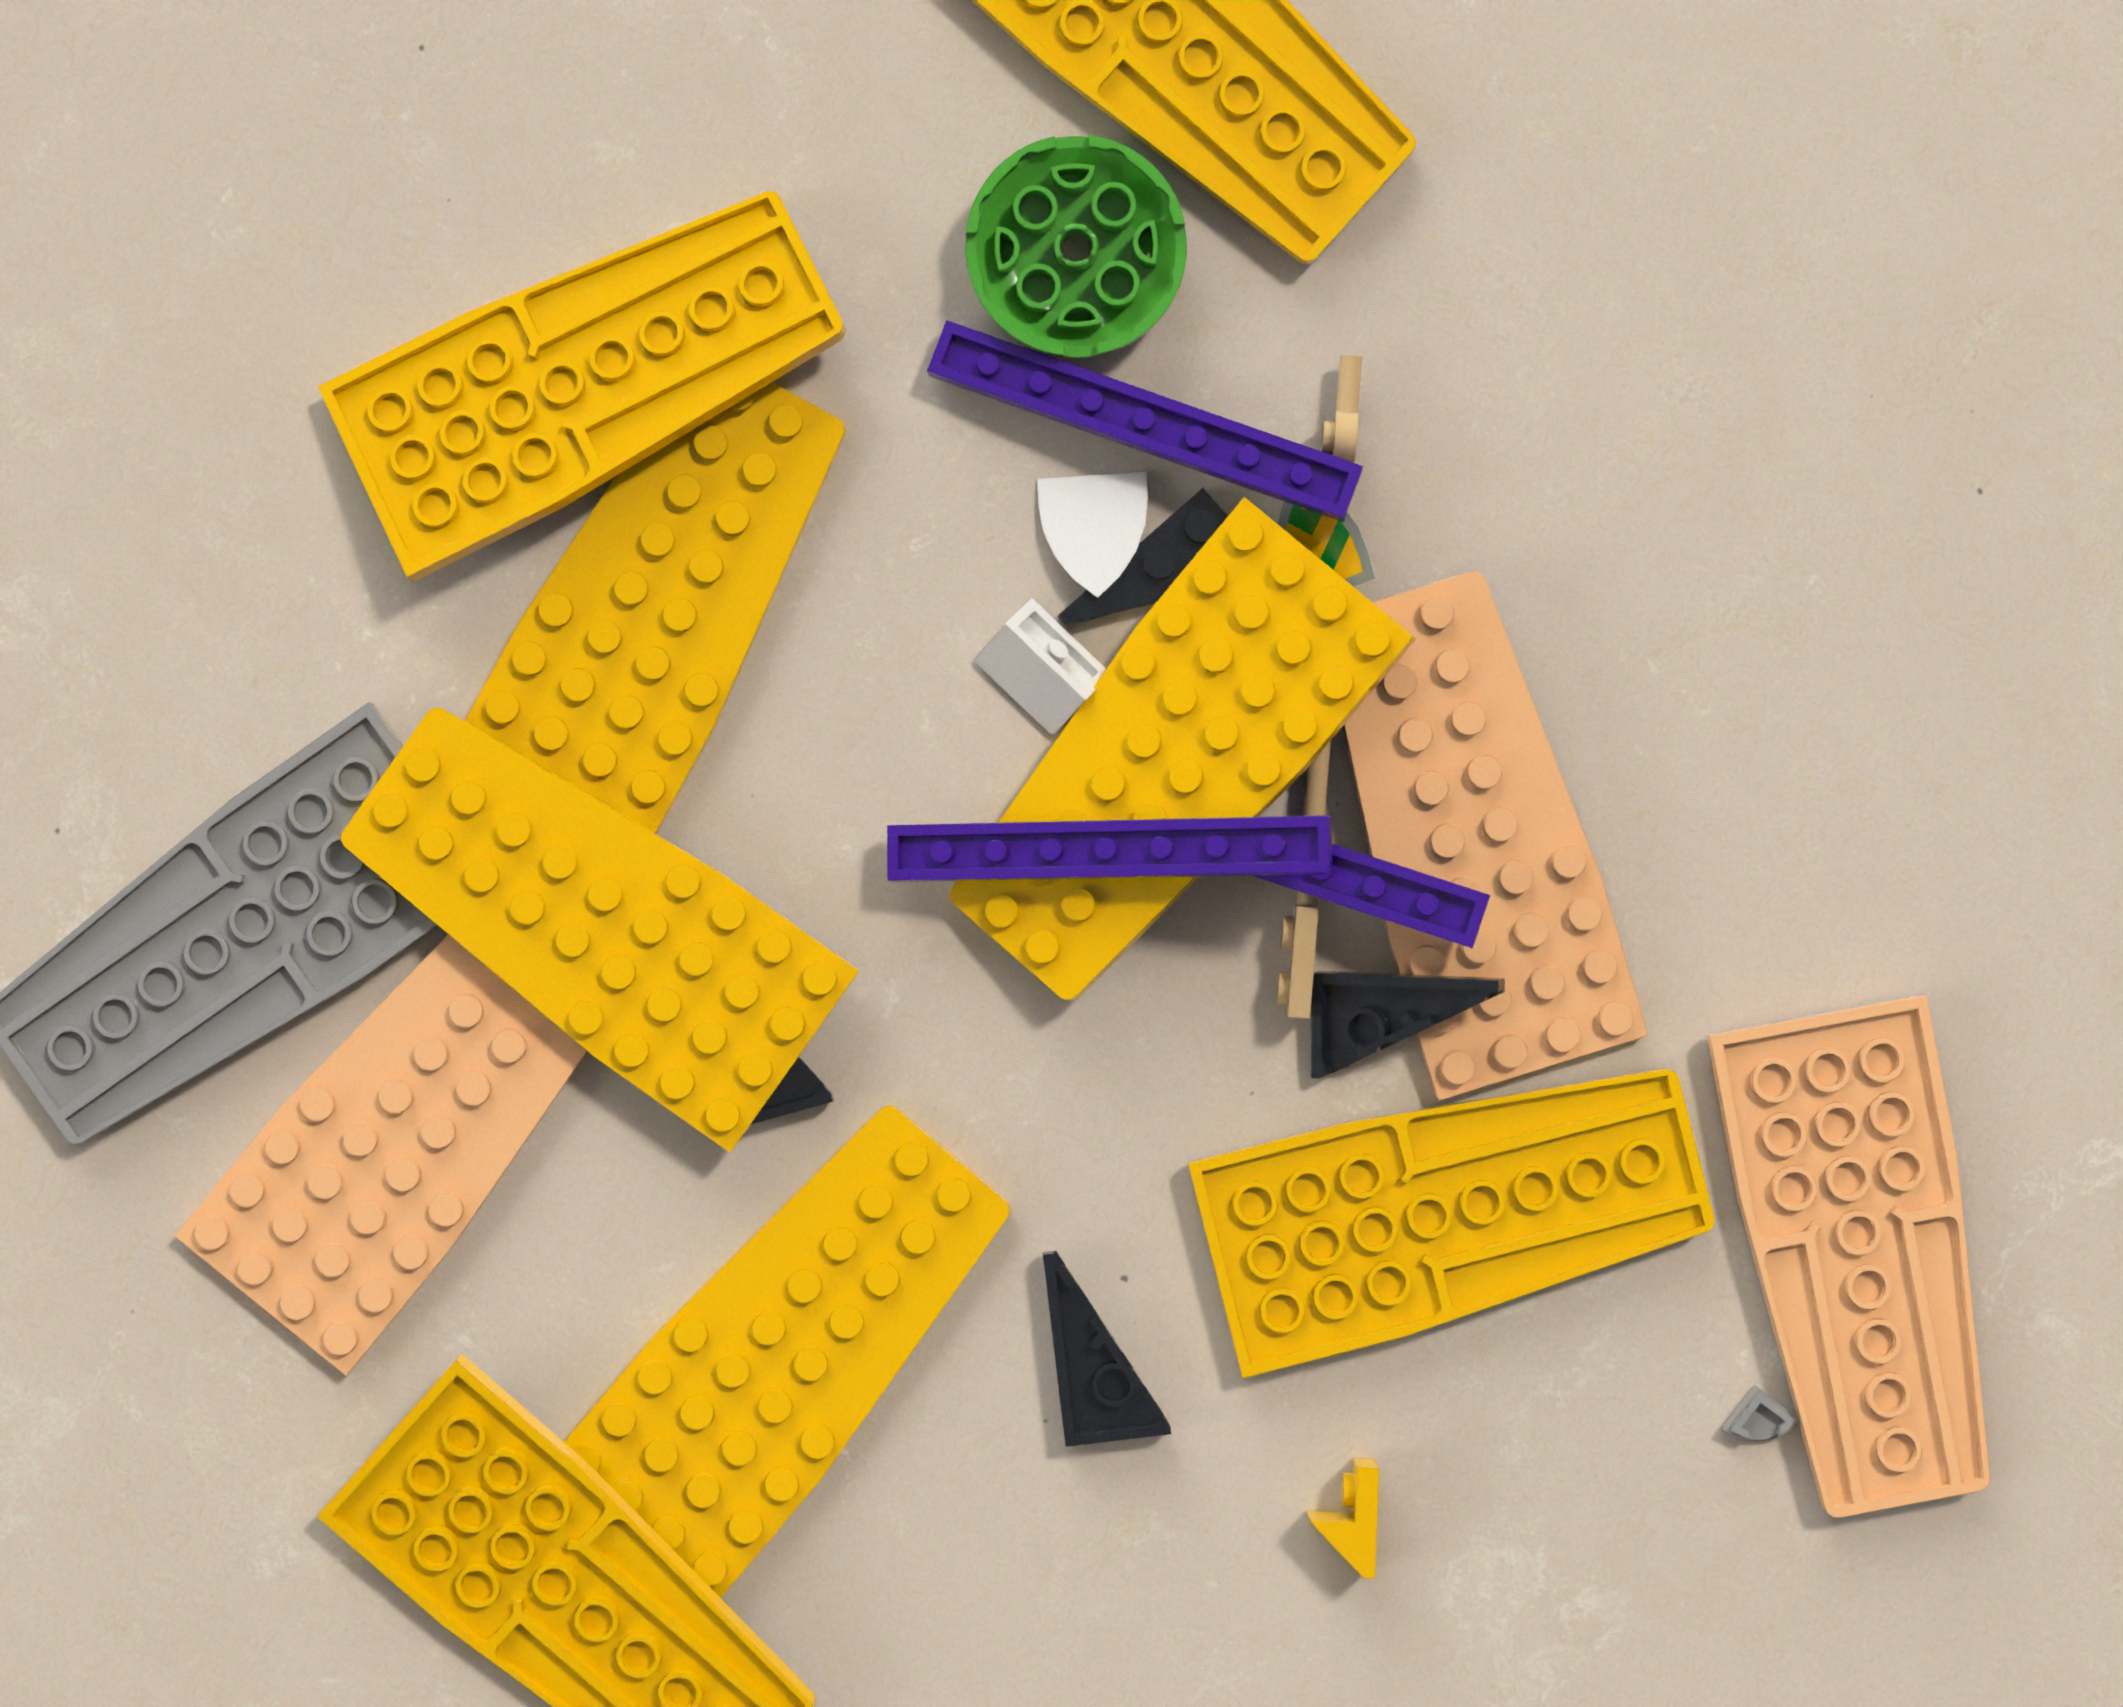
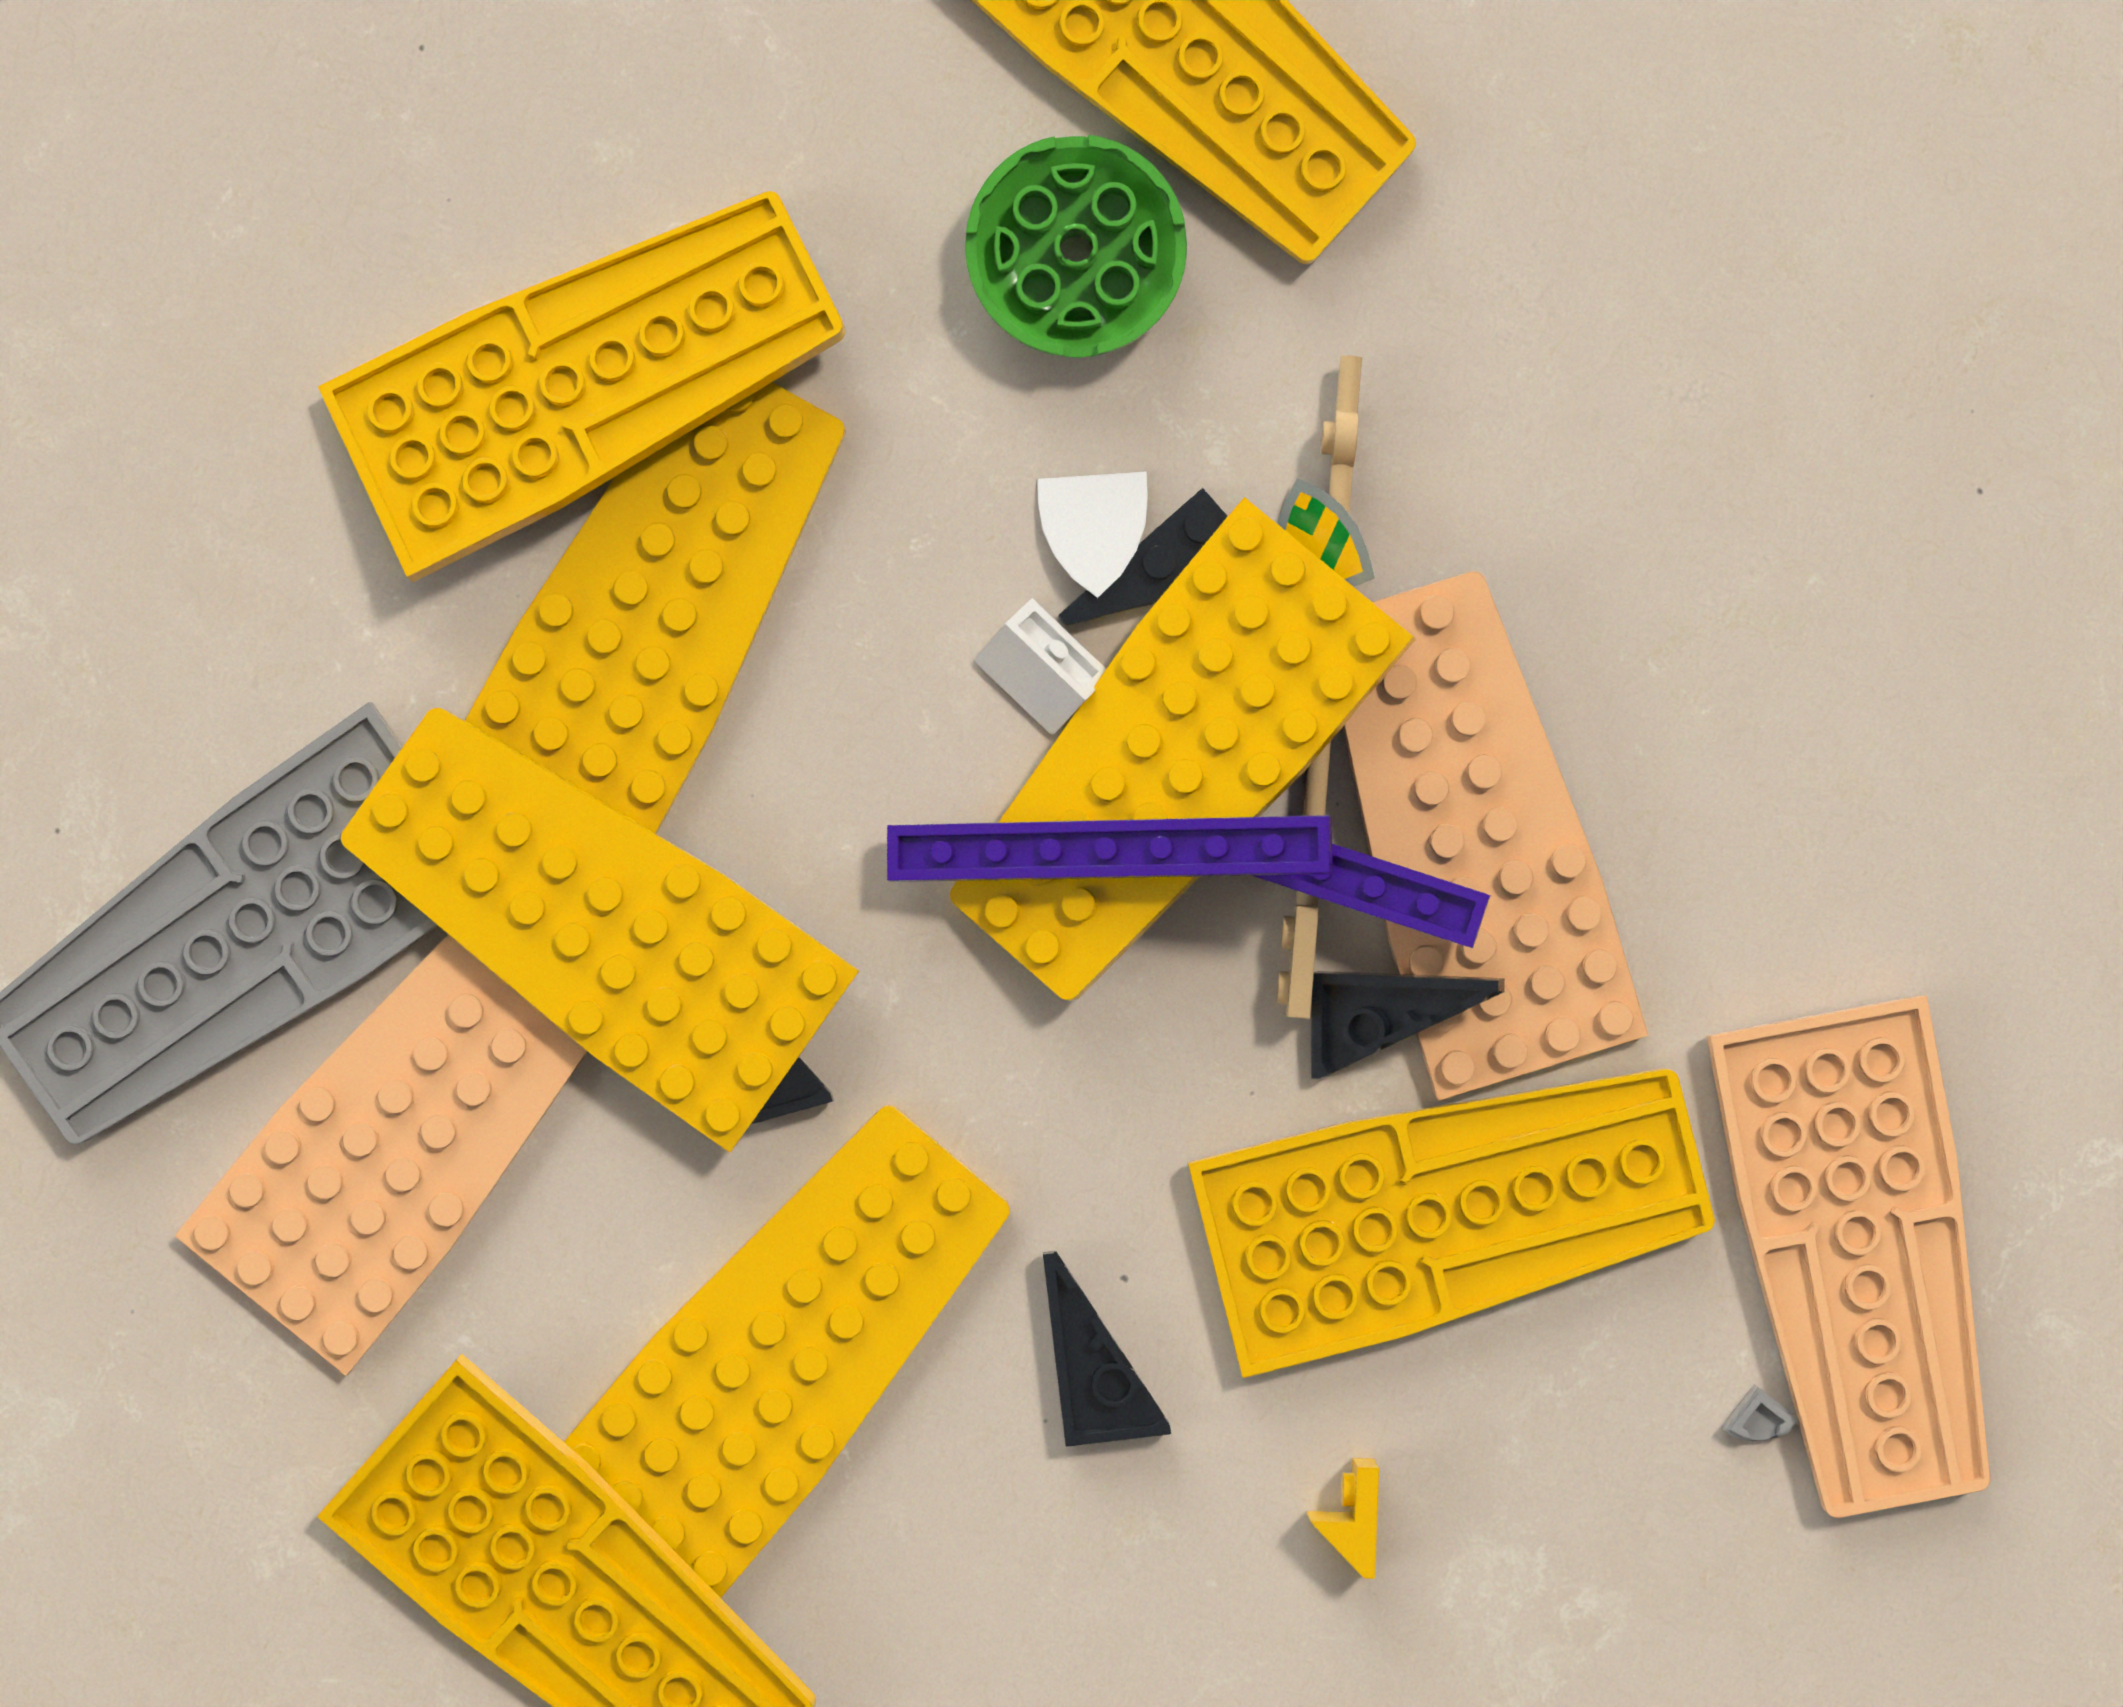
(1145, 421): dark purple plate -> none

